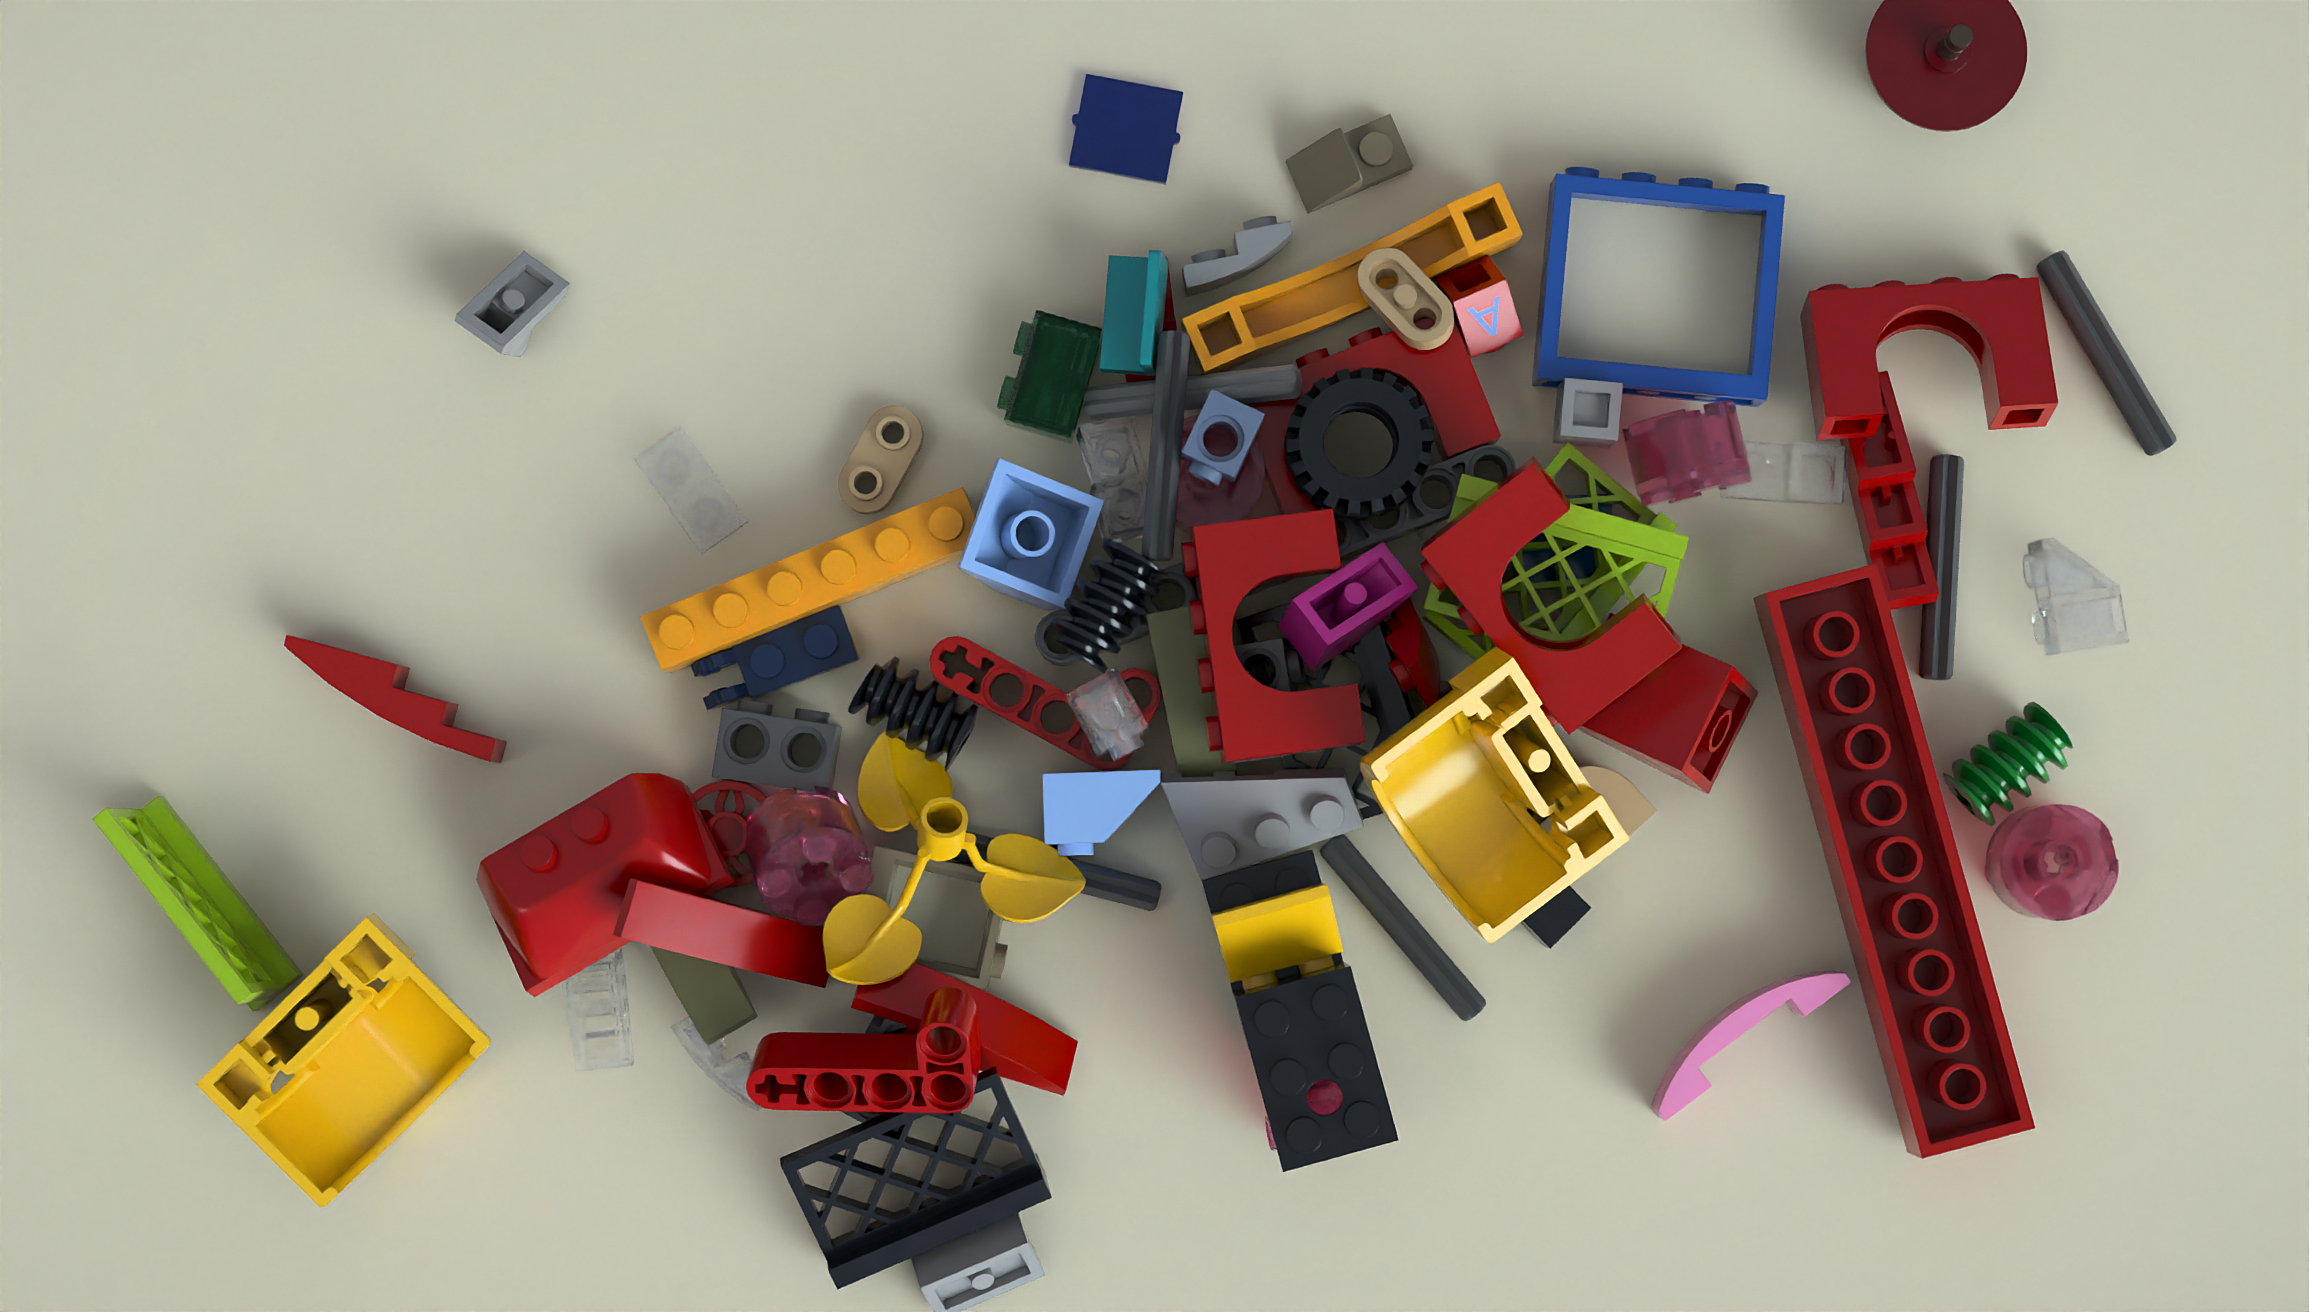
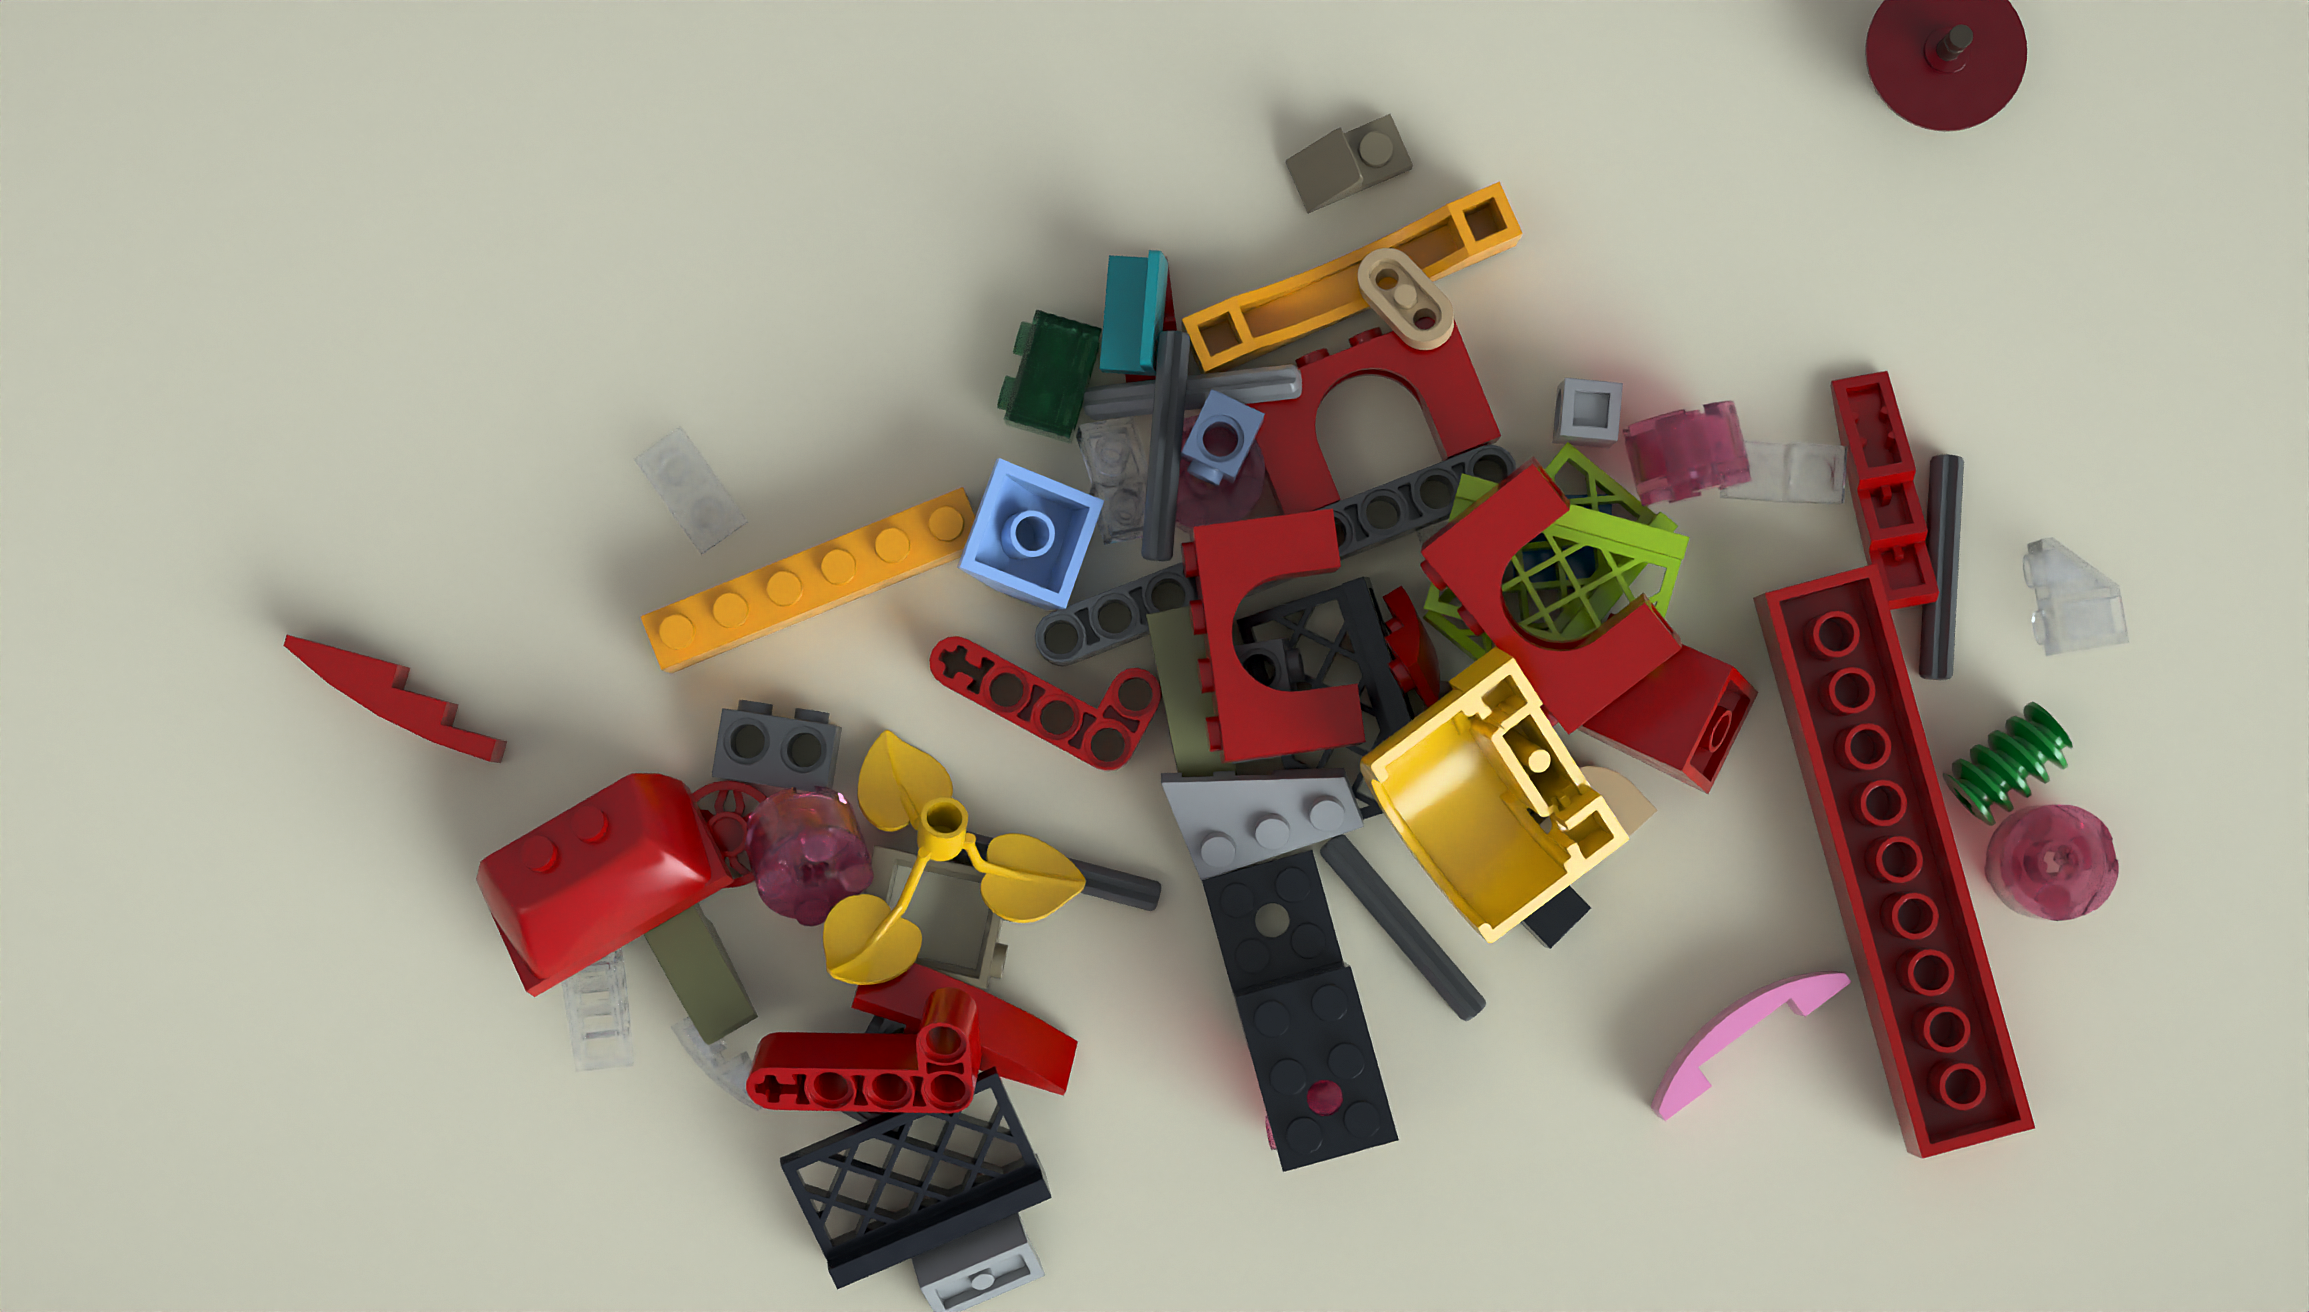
(200, 901): lime fence -> none
(360, 1061): yellow piece -> none
(513, 305): light grey slope -> none
(722, 932): slope -> none
(782, 657): dark blue hinge -> none
(883, 460): tan plate -> none
(914, 711): black piece -> none
(1091, 806): light blue slope -> none
(1106, 604): black piece -> none
(1109, 715): clear slope -> none
(1126, 129): clear blue piece -> none
(1253, 248): light grey slope -> none
(1277, 935): yellow slope -> none
(1346, 606): dark pink slope -> none
(1370, 395): black tyre -> none
(1481, 306): brick -> none
(1655, 380): blue window -> none
(1991, 318): red arch -> none
(2106, 353): dark grey axle -> none

